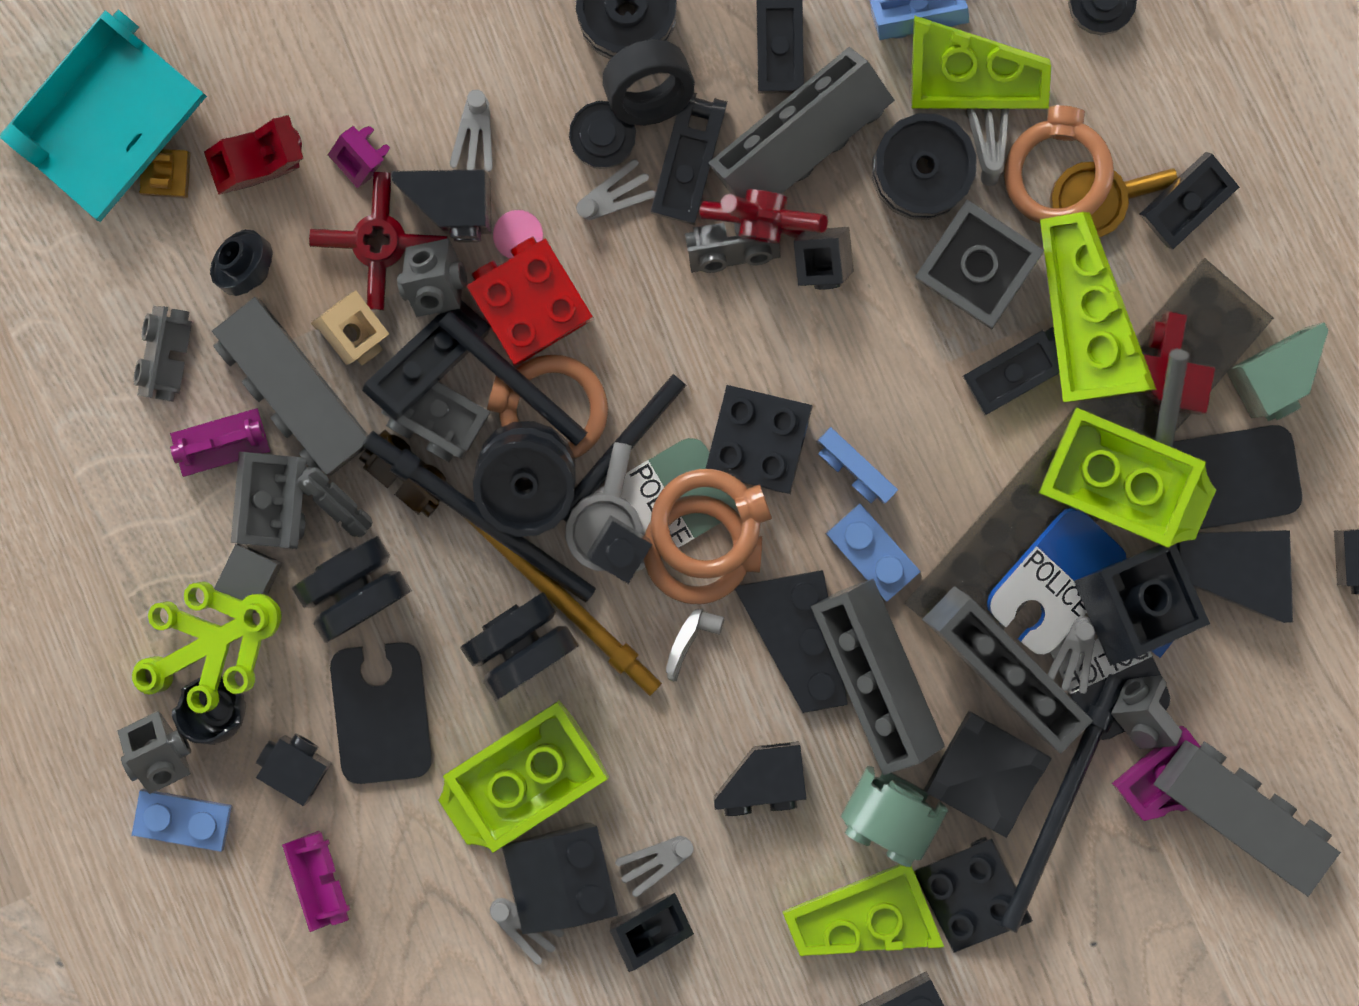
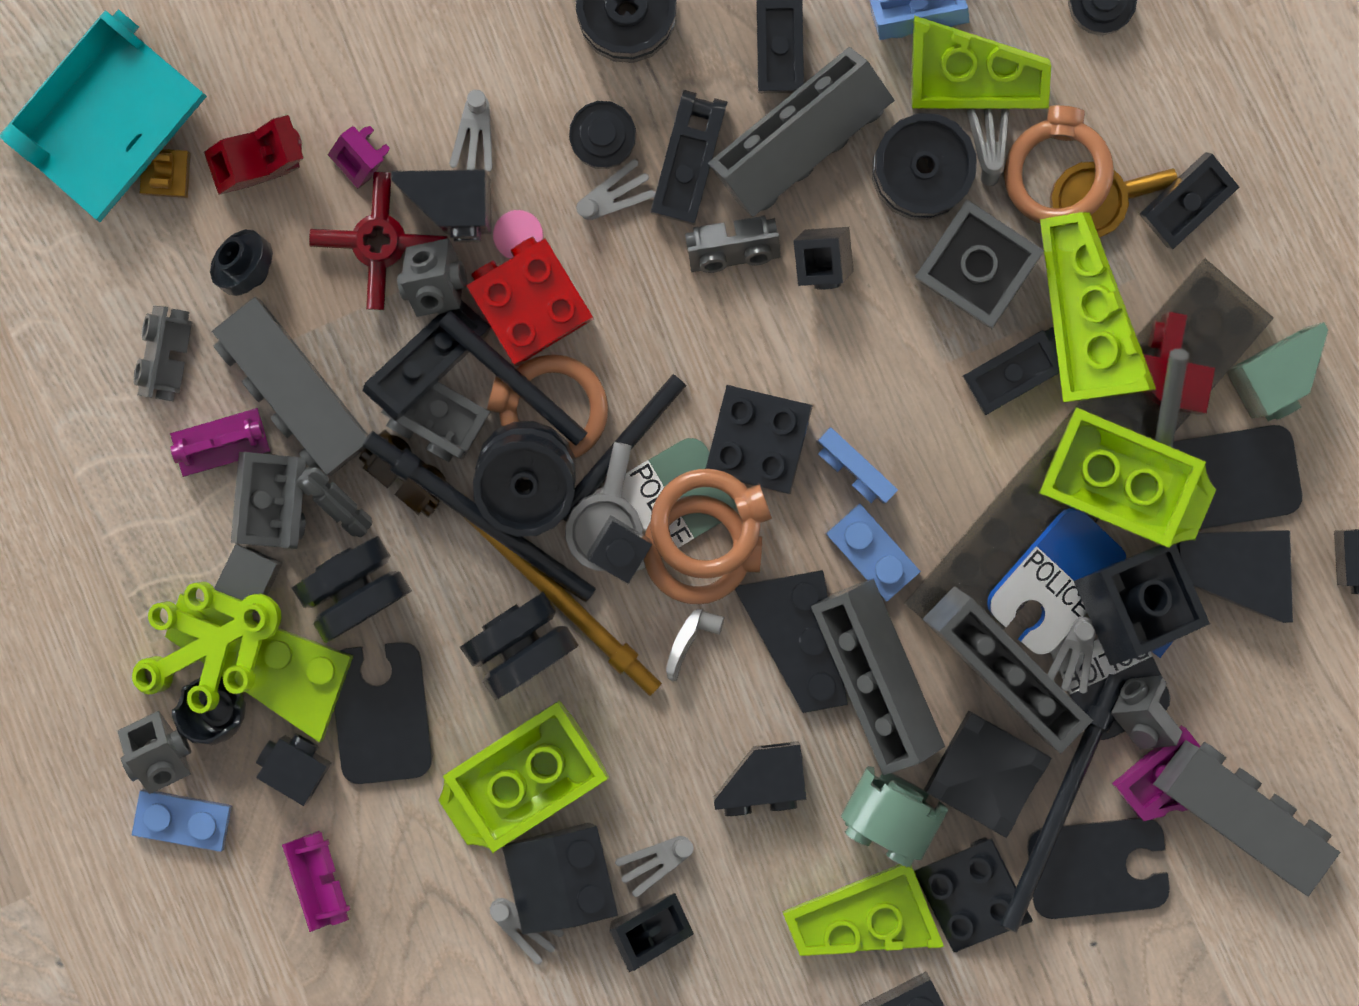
(291, 673): none -> lime wing
(355, 313): tan brick -> none
(637, 62): black tyre -> none
(763, 216): dark red bar -> none
(1090, 870): none -> black piece

